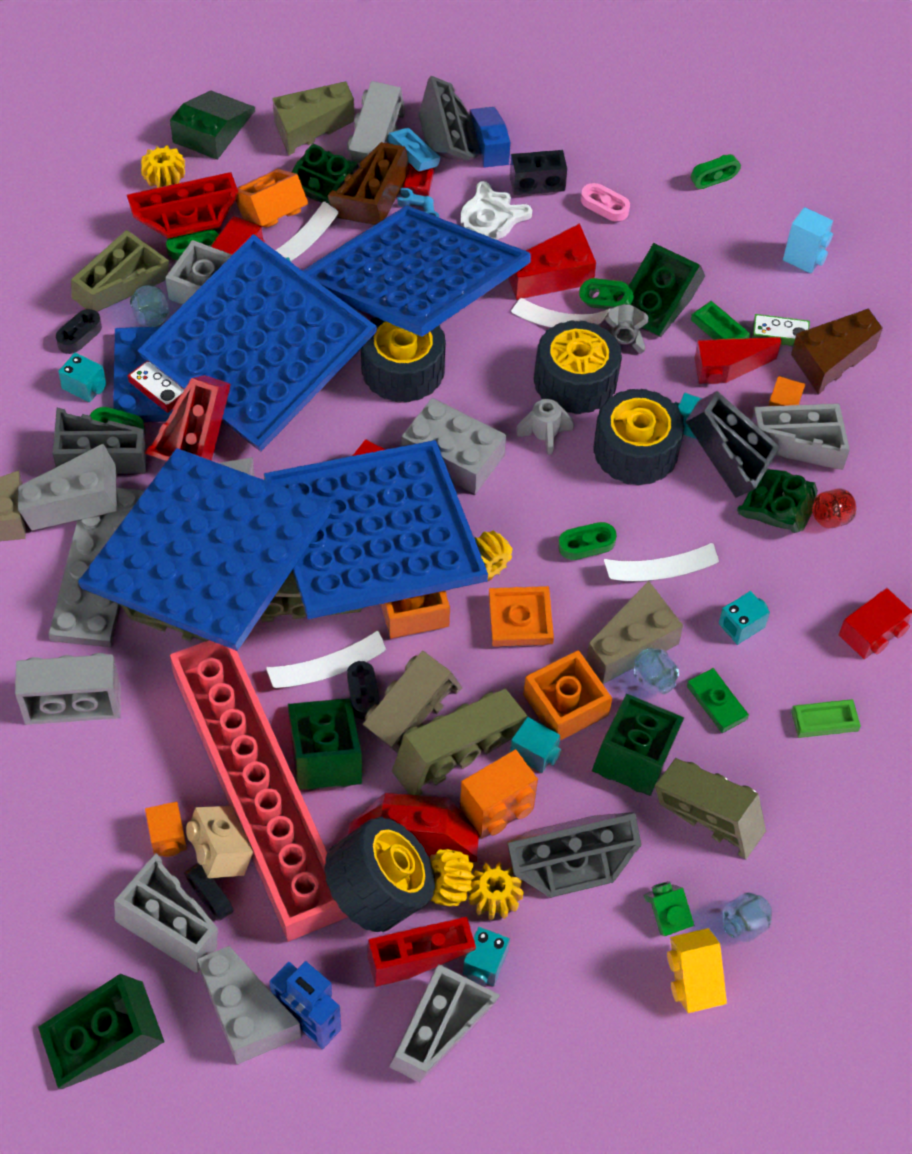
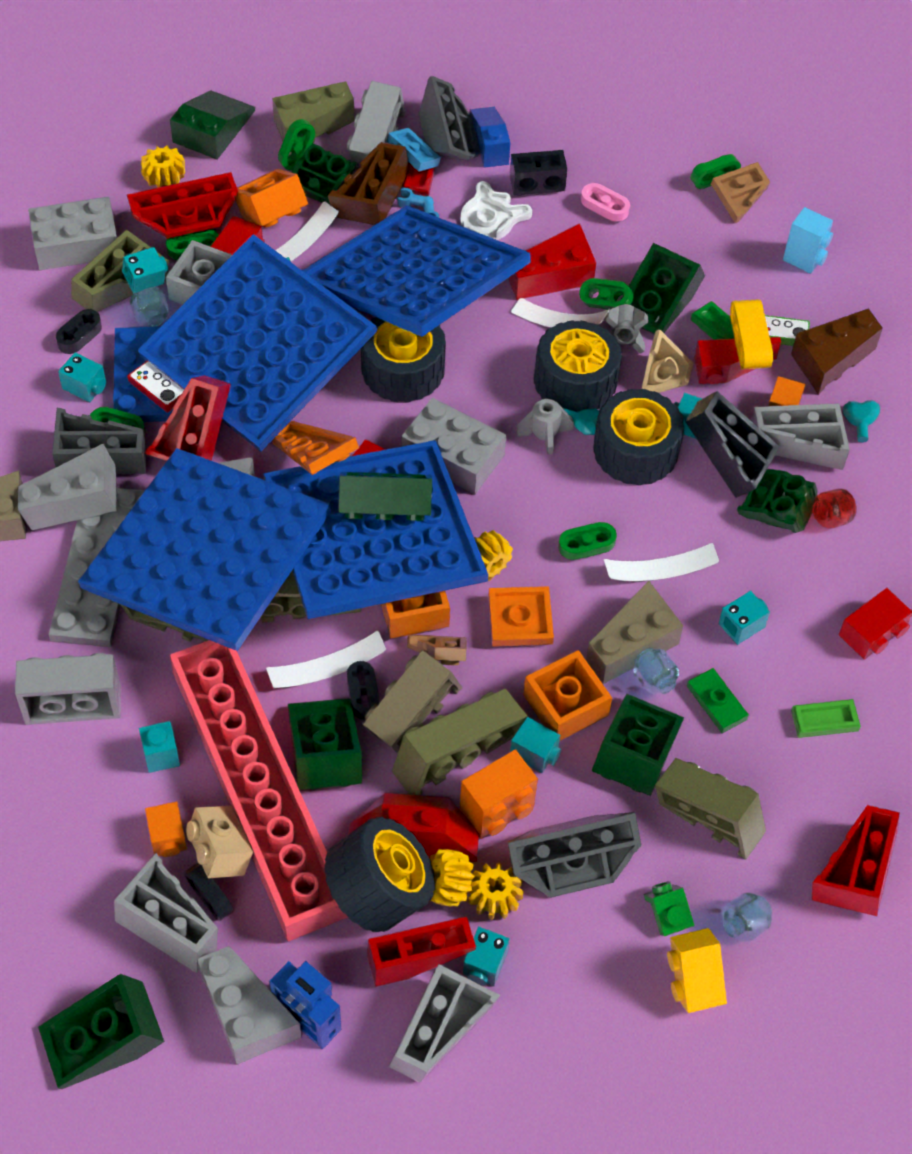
(71, 232): none -> light grey brick
(144, 269): none -> teal brick
(159, 747): none -> teal brick
(296, 142): none -> green plate
(313, 446): none -> orange wing
(385, 495): none -> dark green slope
(444, 648): none -> medium nougat wing
(585, 420): none -> teal rock
(666, 365): none -> tan slope
(741, 189): none -> medium nougat wing
(751, 334): none -> yellow beam
(861, 416): none -> teal rock
(861, 864): none -> red wedge

